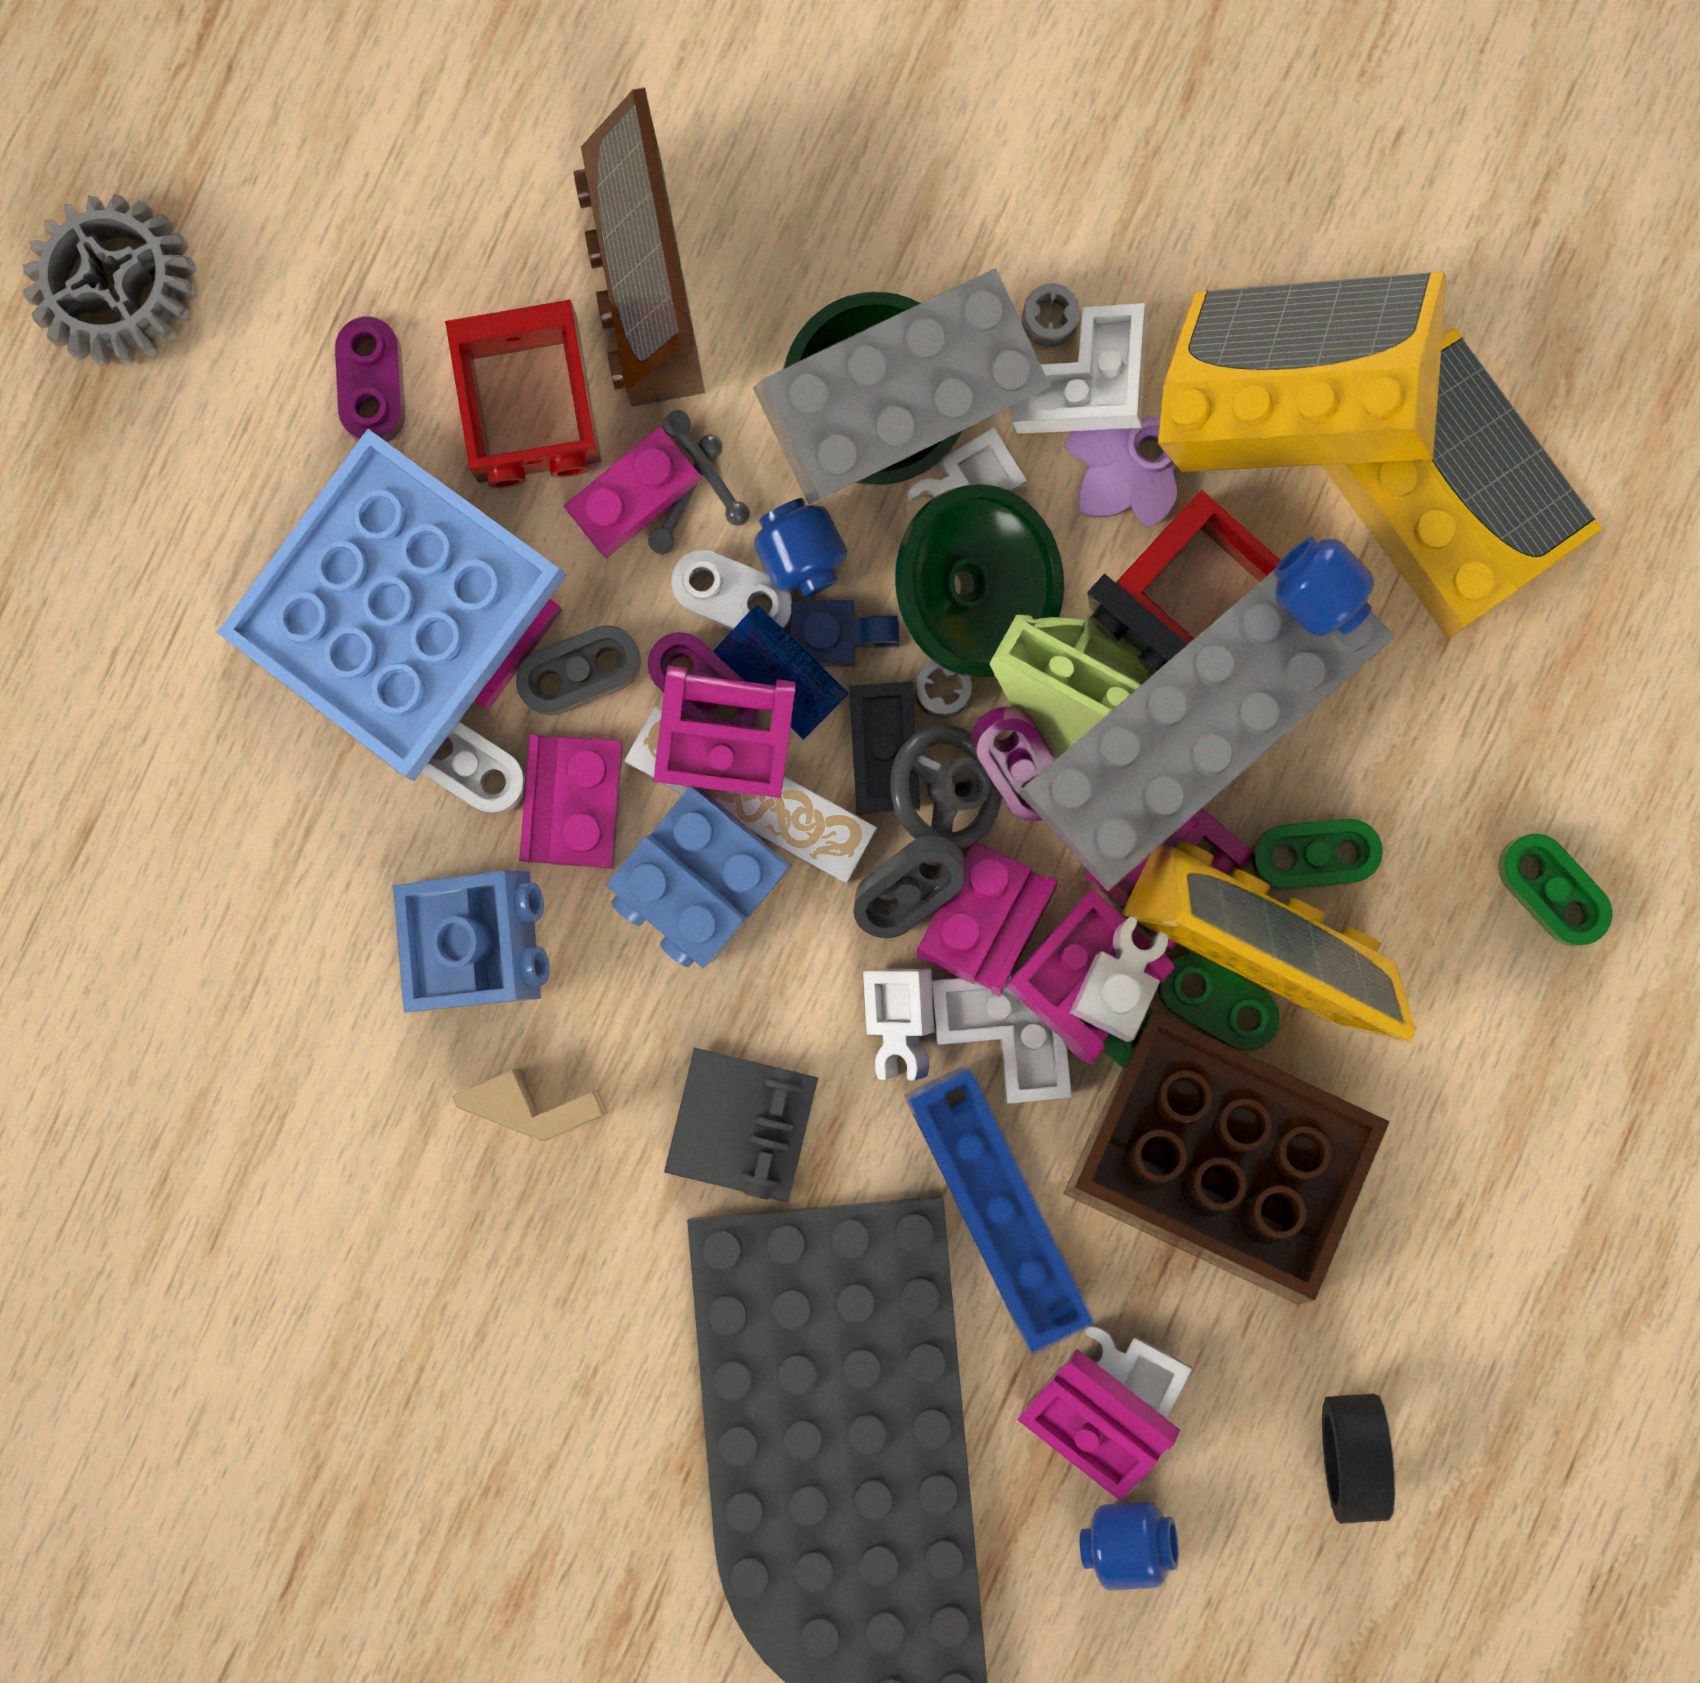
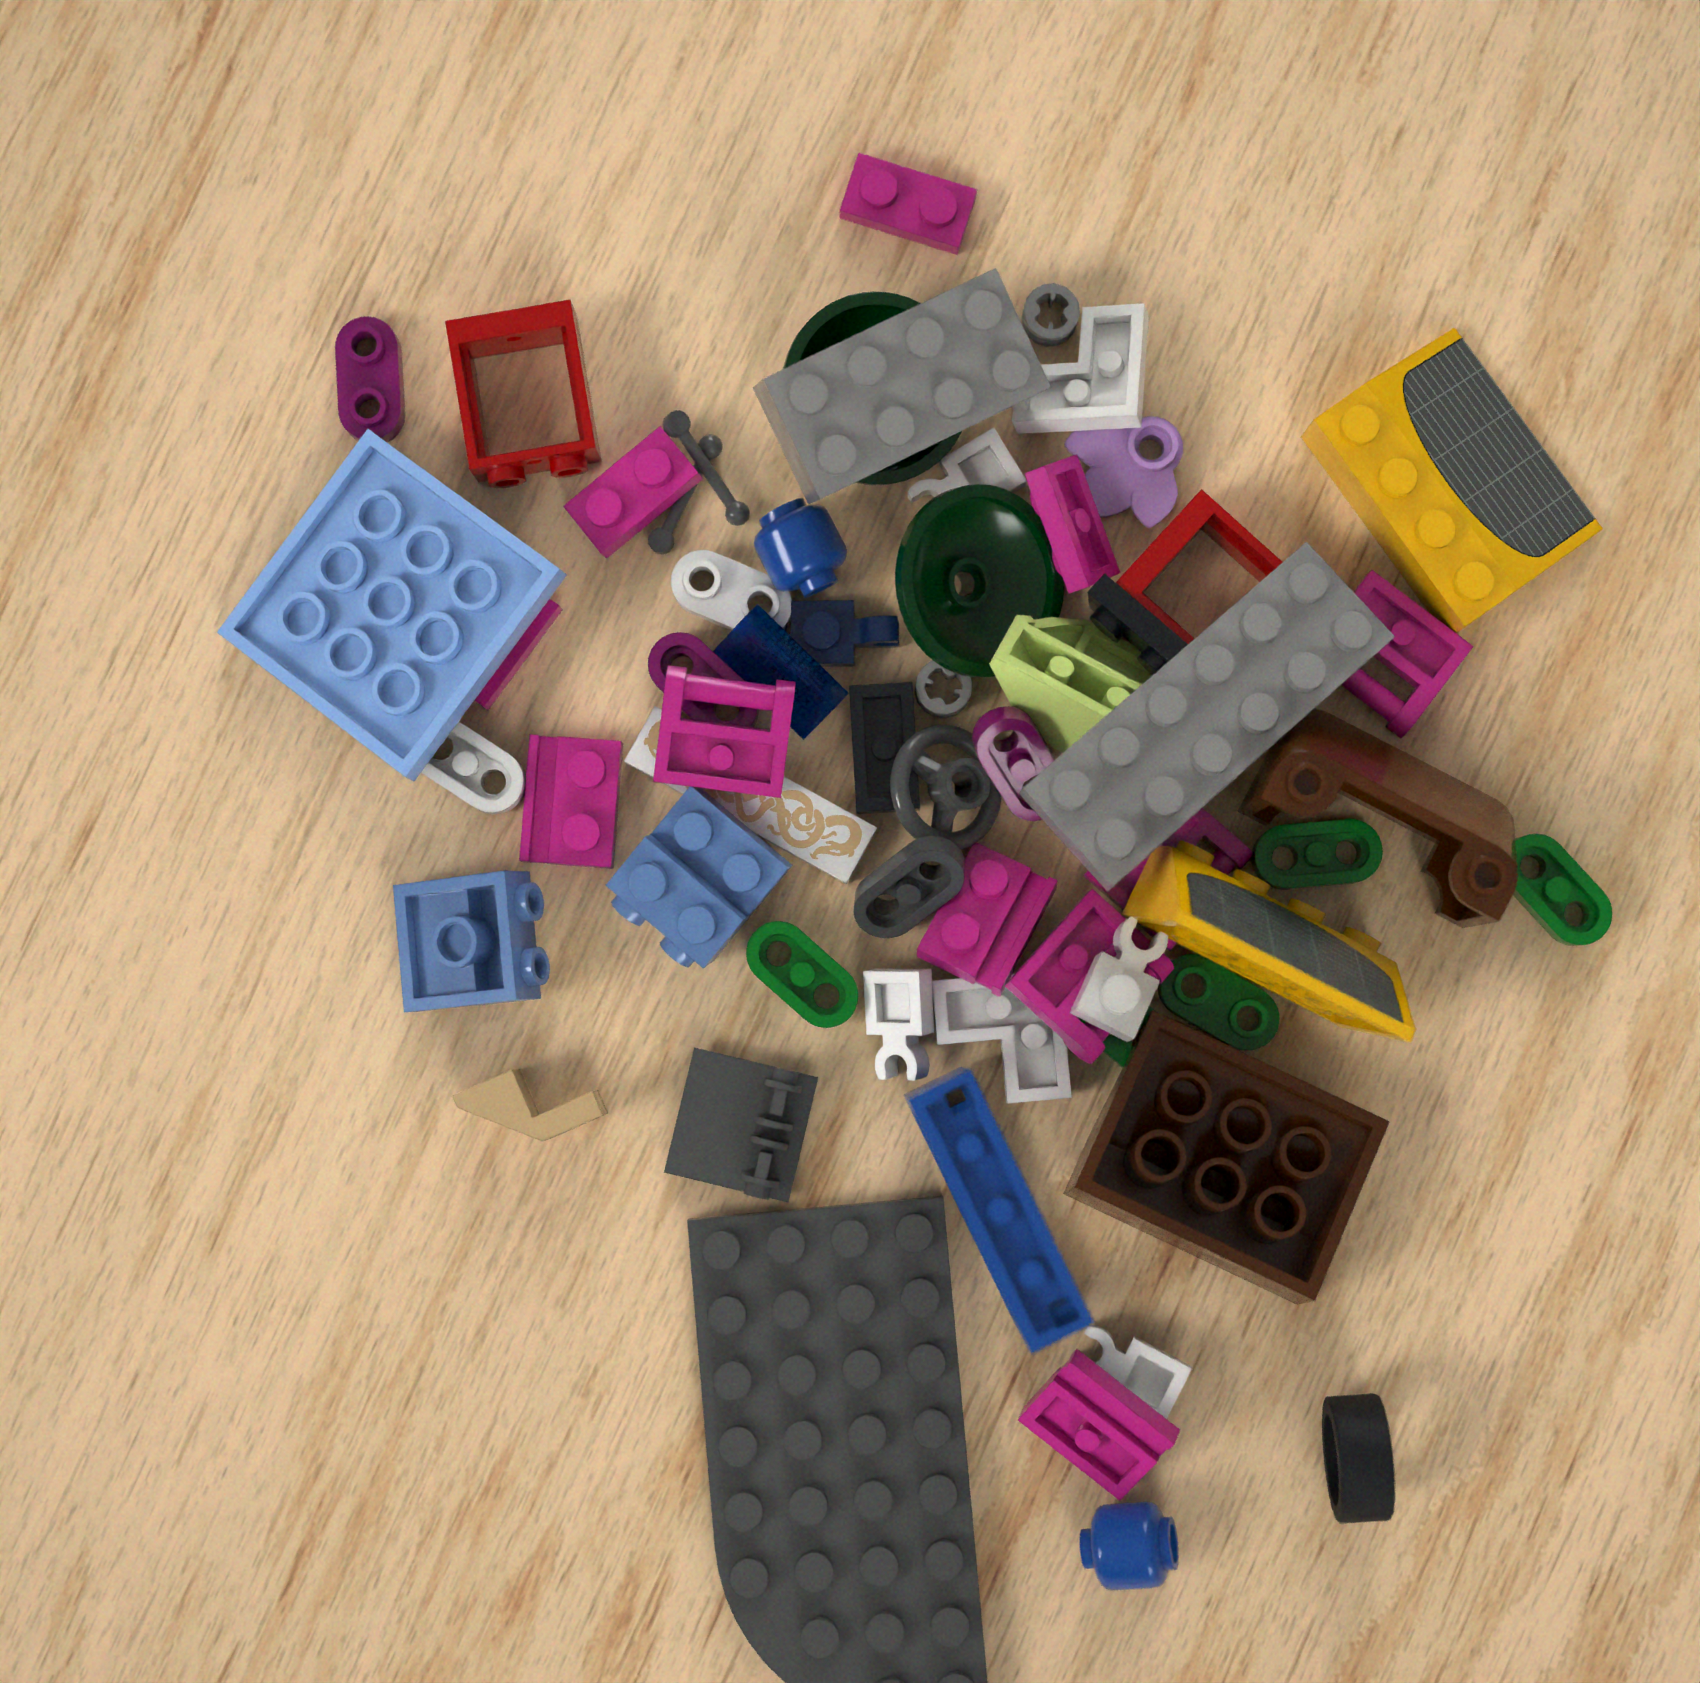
(64, 299): light grey gear -> none
(578, 667): dark grey plate -> none
(639, 257): slope -> none
(802, 974): none -> green plate
(907, 203): none -> dark pink plate
(1071, 523): none -> dark pink plate
(1306, 374): yellow slope -> none
(1324, 586): blue head -> none
(1420, 653): none -> dark pink plate
(1471, 830): none -> reddish brown windscreen

